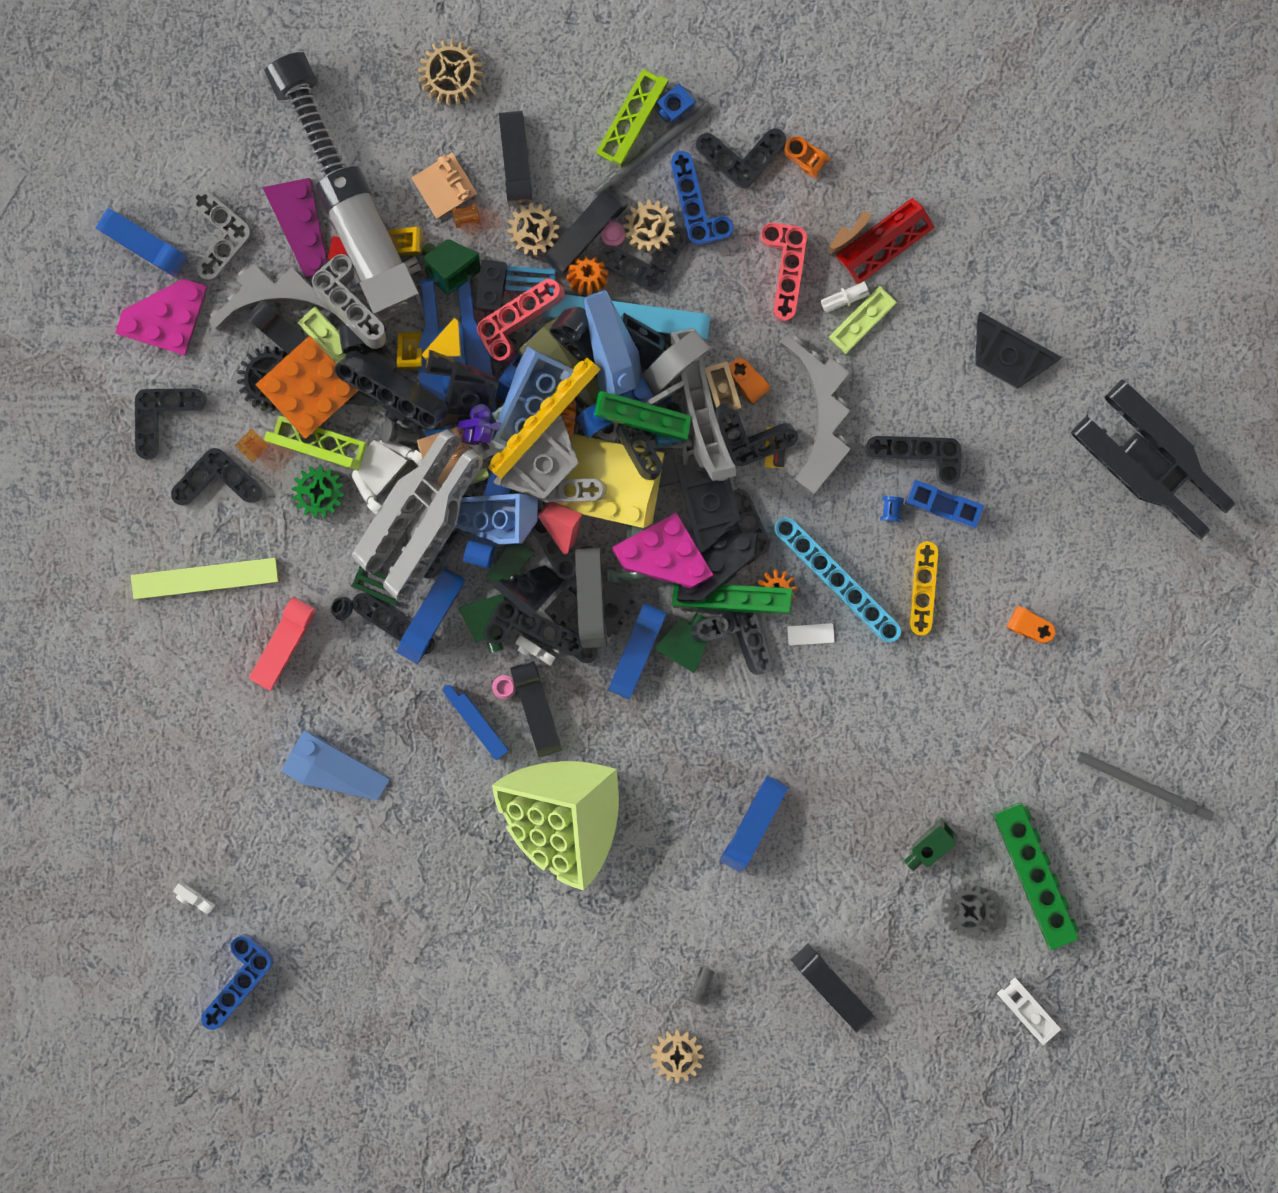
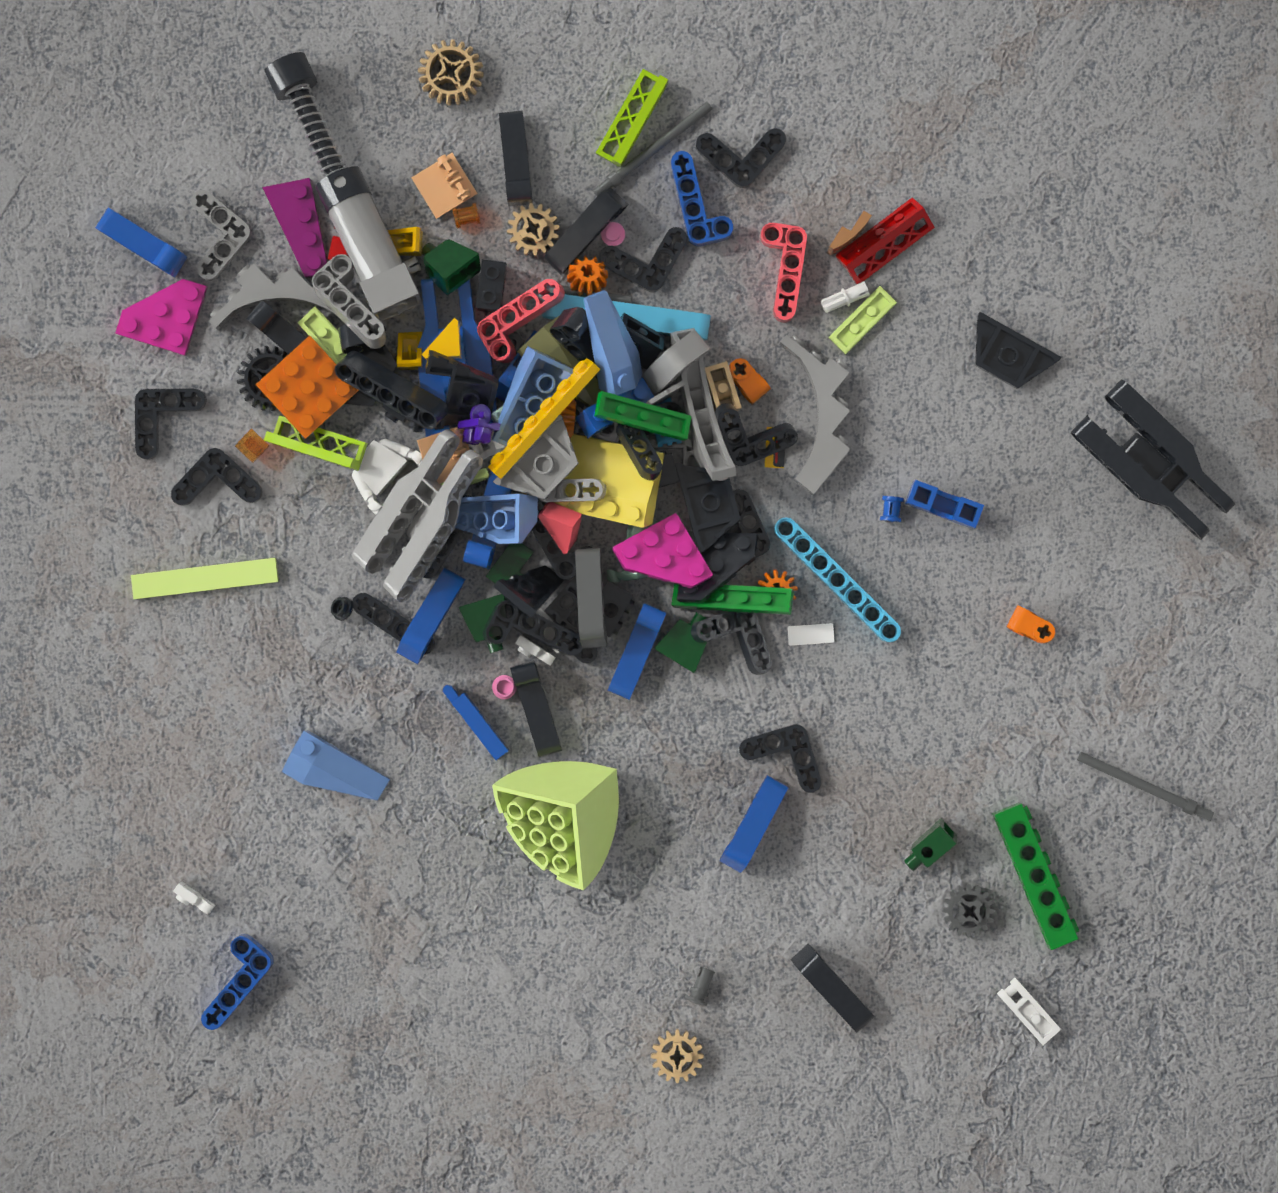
(283, 643): coral beam -> none
(319, 479): green gear -> none
(358, 577): dark green tile -> none
(394, 433): dark grey pin -> none
(509, 277): dark azure tile -> none
(658, 223): tan gear -> none
(677, 93): blue brick -> none
(786, 743): none -> black beam
(806, 157): orange piece -> none
(913, 453): black beam -> none
(919, 588): yellow beam -> none

